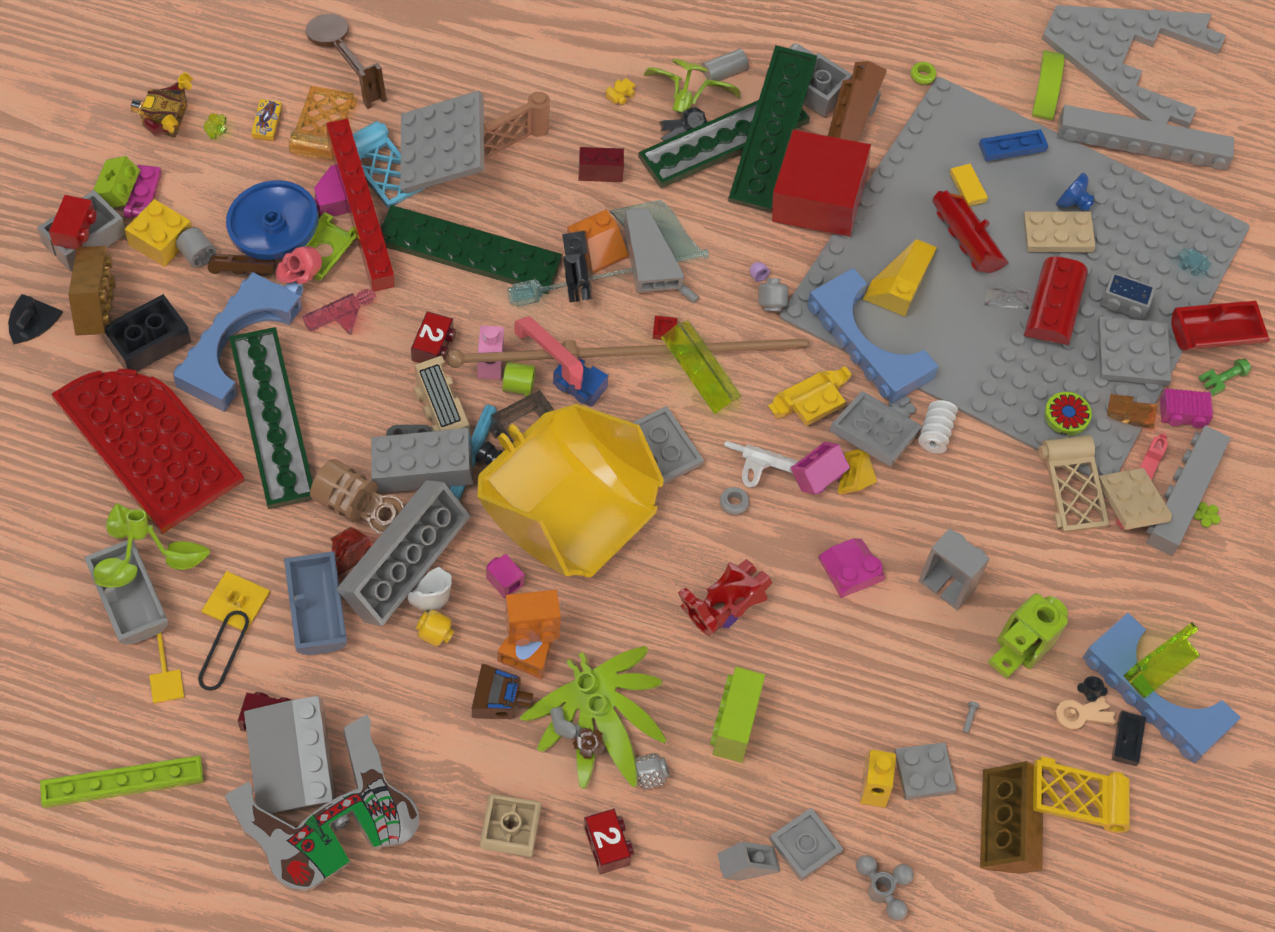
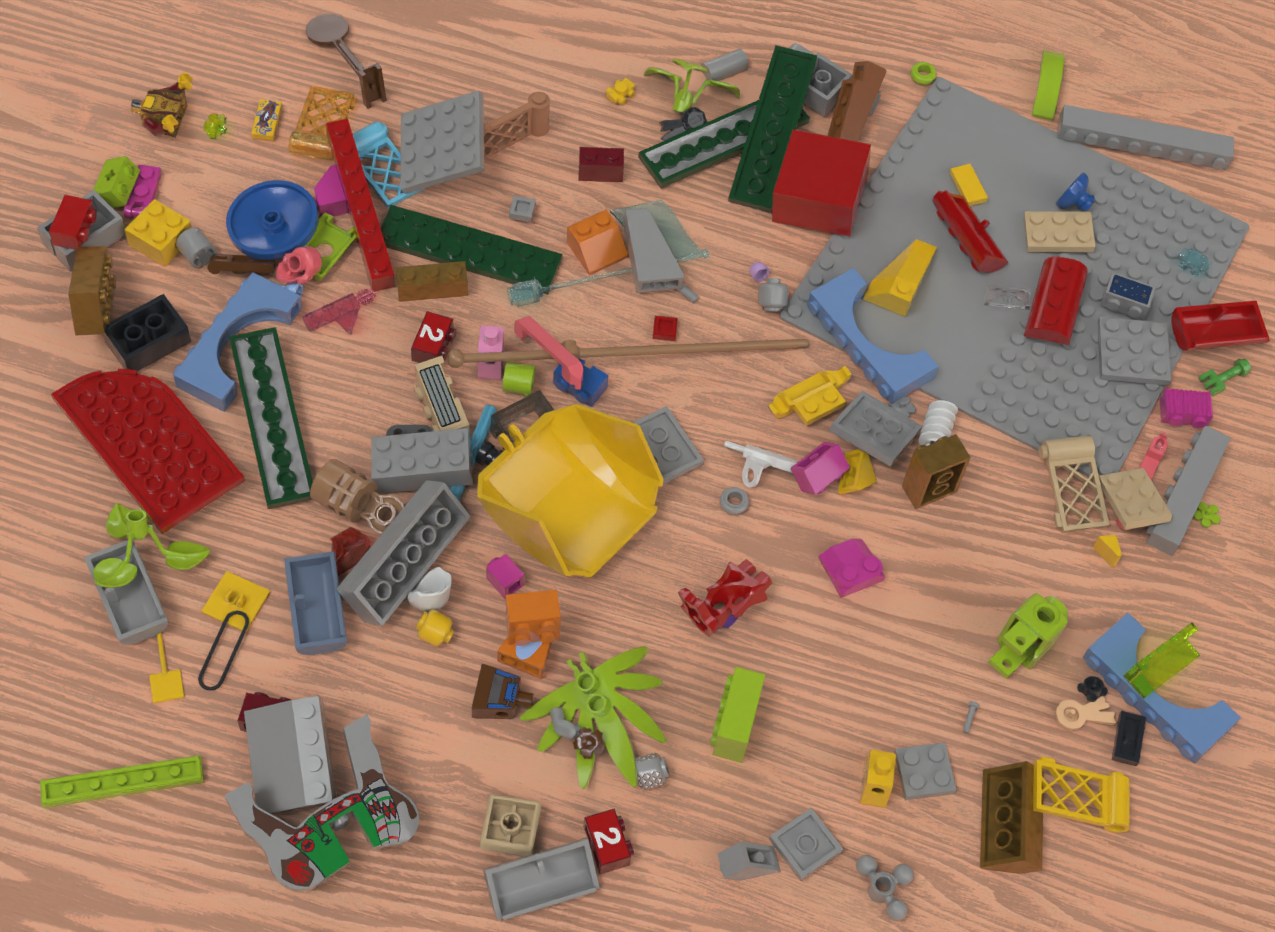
(31, 319): black shield -> none
(432, 281): none -> pearl gold brick
(522, 209): none -> light grey plate
(541, 879): none -> light grey container
(577, 266): black plate -> none
(701, 366): clear neon green panel -> none
(935, 471): none -> pearl gold brick
(957, 559): light grey piece -> none
(1013, 145): blue plate -> none
(1067, 413): tile -> none
(1100, 38): light grey wing -> none
(1108, 549): none -> yellow slope
(1130, 412): clear orange slope -> none

